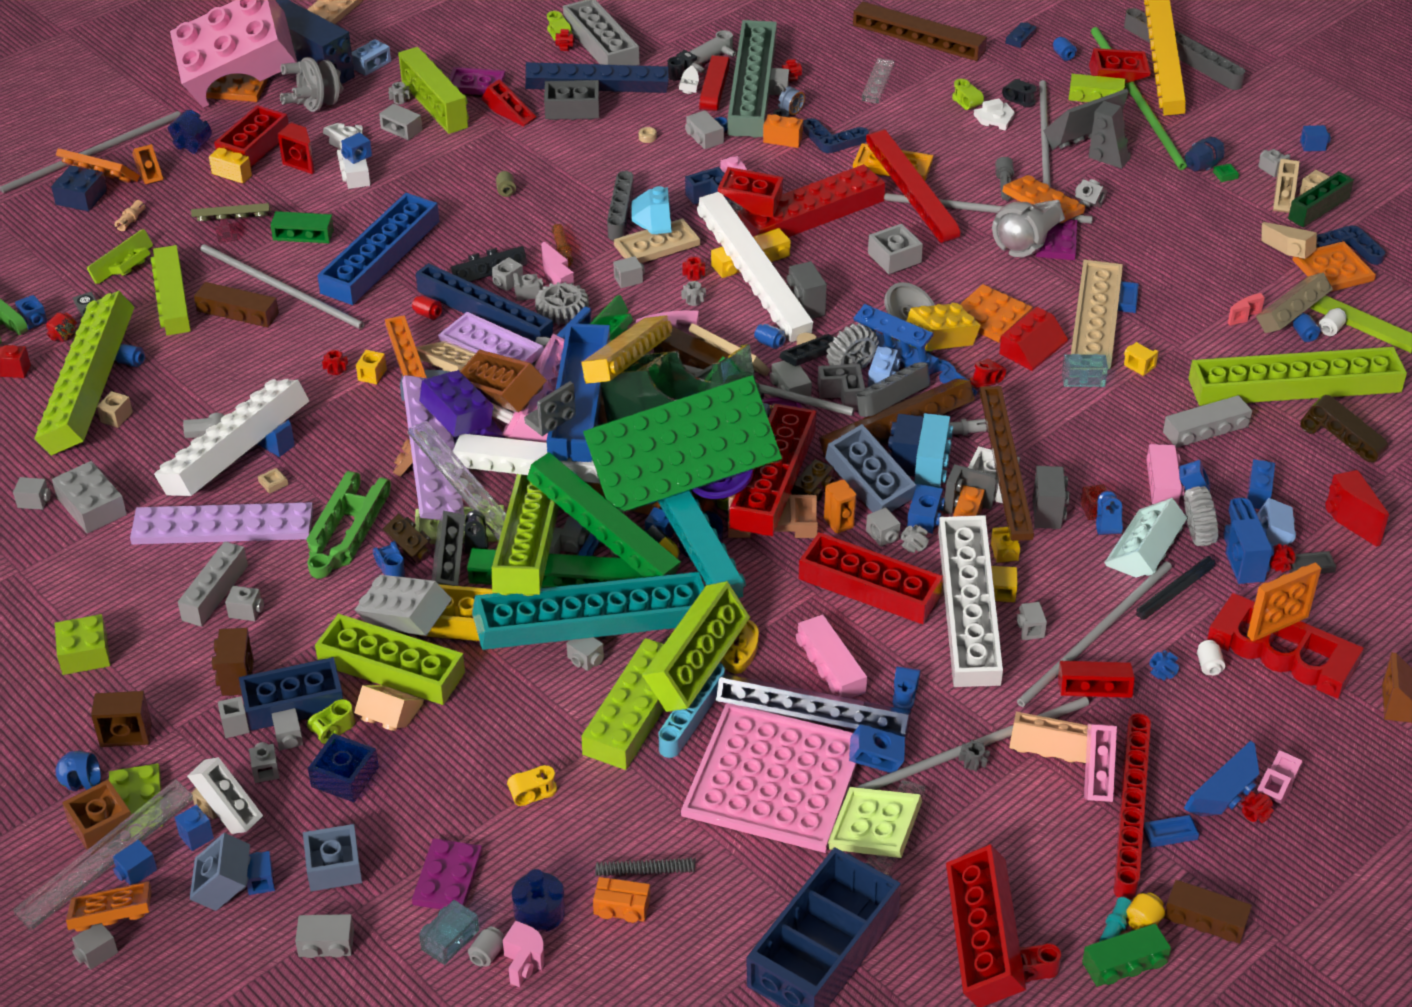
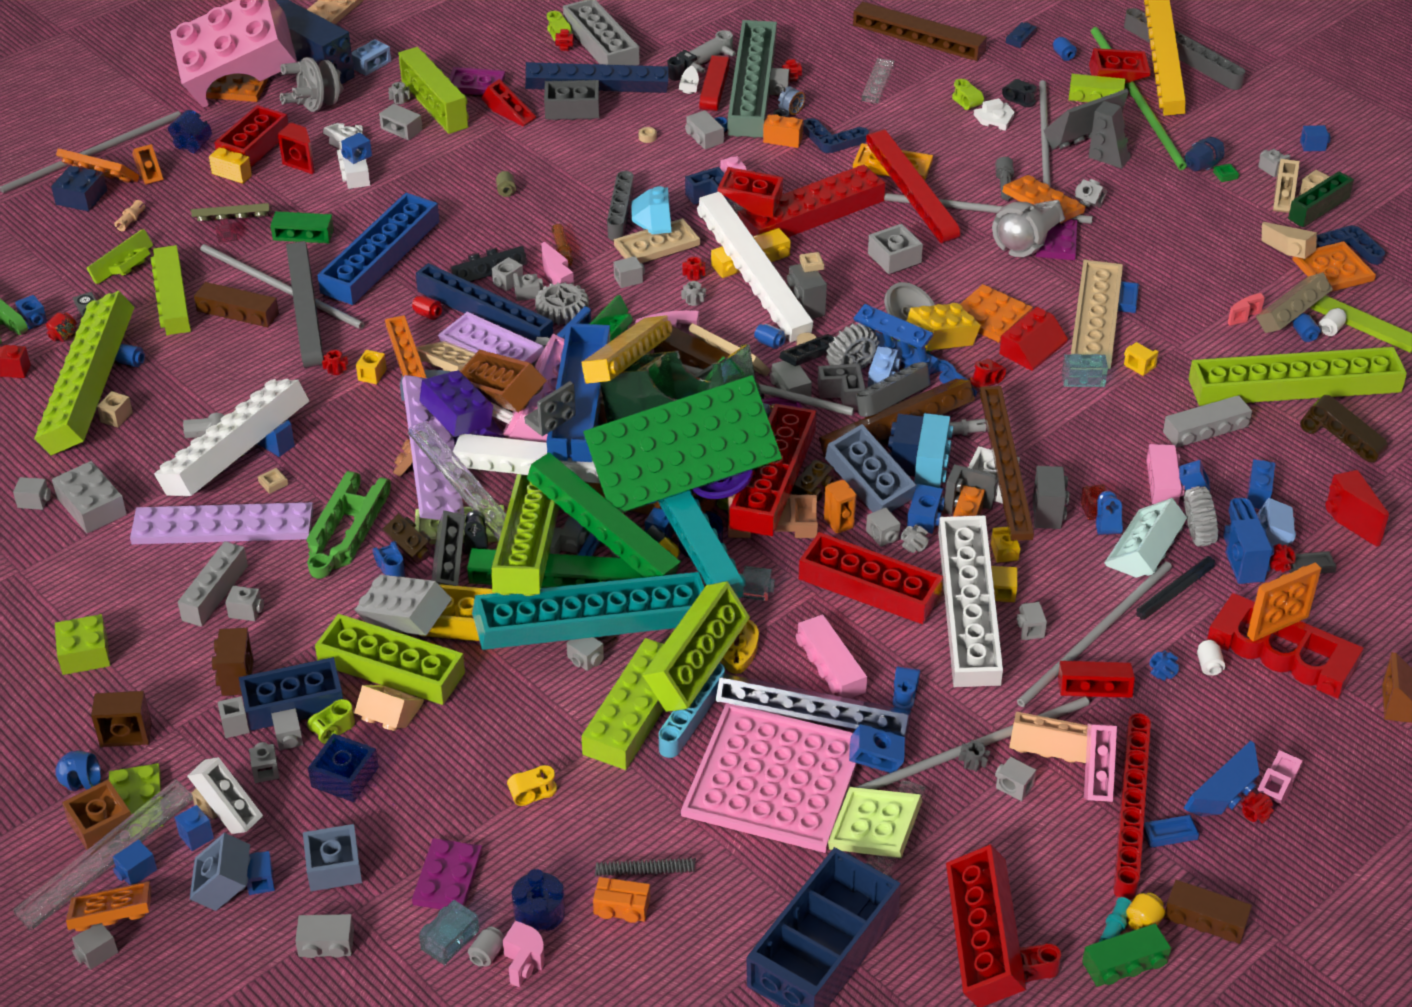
(305, 304): none -> dark grey beam
(758, 583): none -> clear light blue brick
(811, 262): none -> tan tile
(1015, 778): none -> light grey brick

